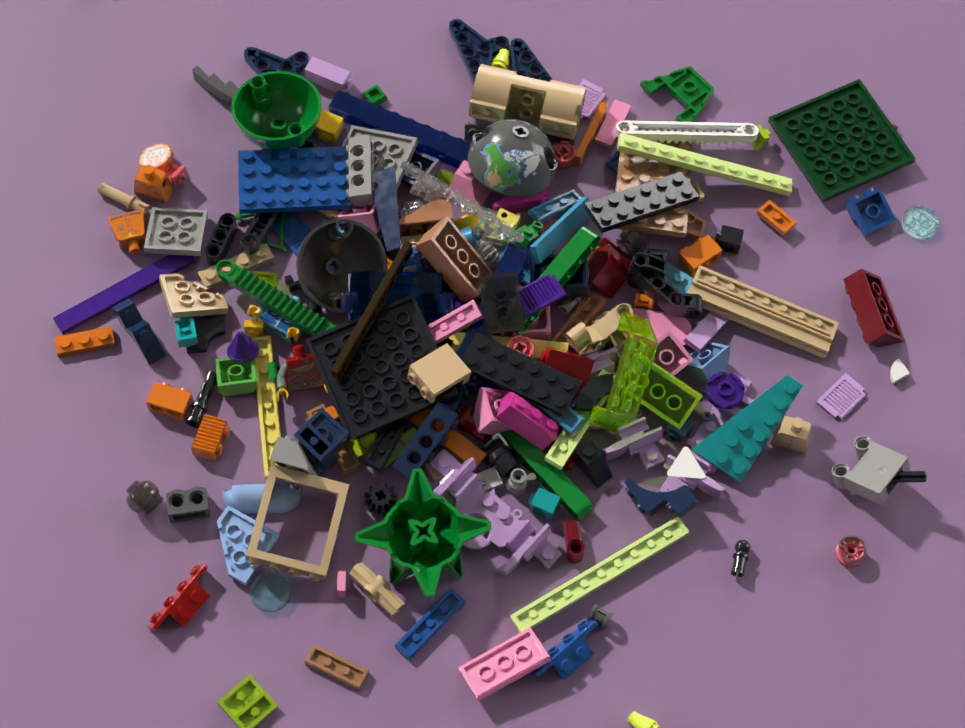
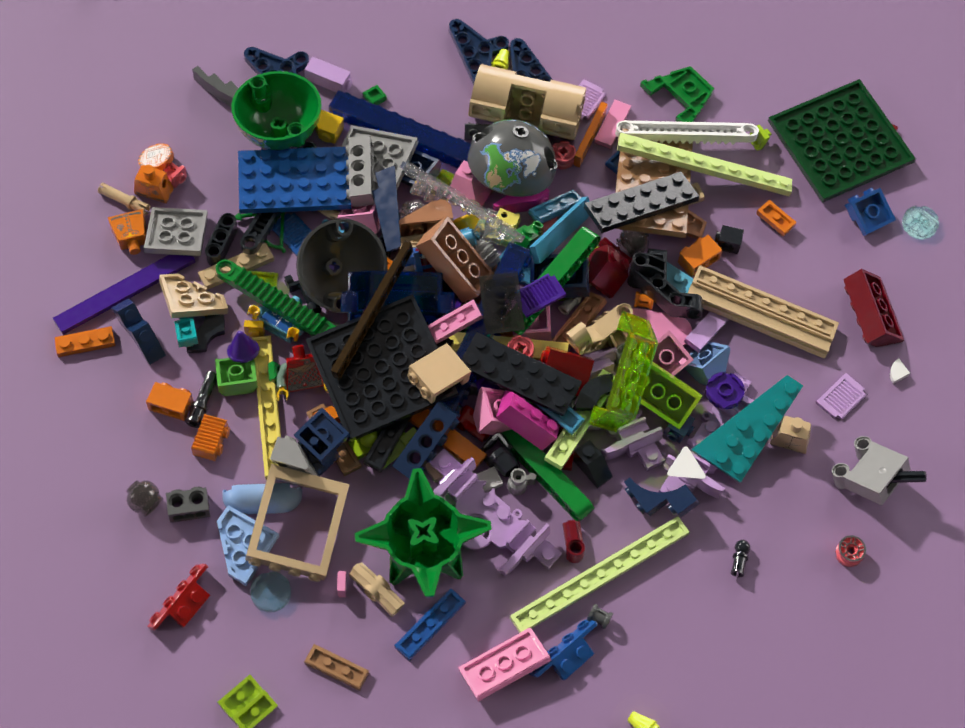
(380, 492): black gear -> none
(544, 503): teal brick -> none

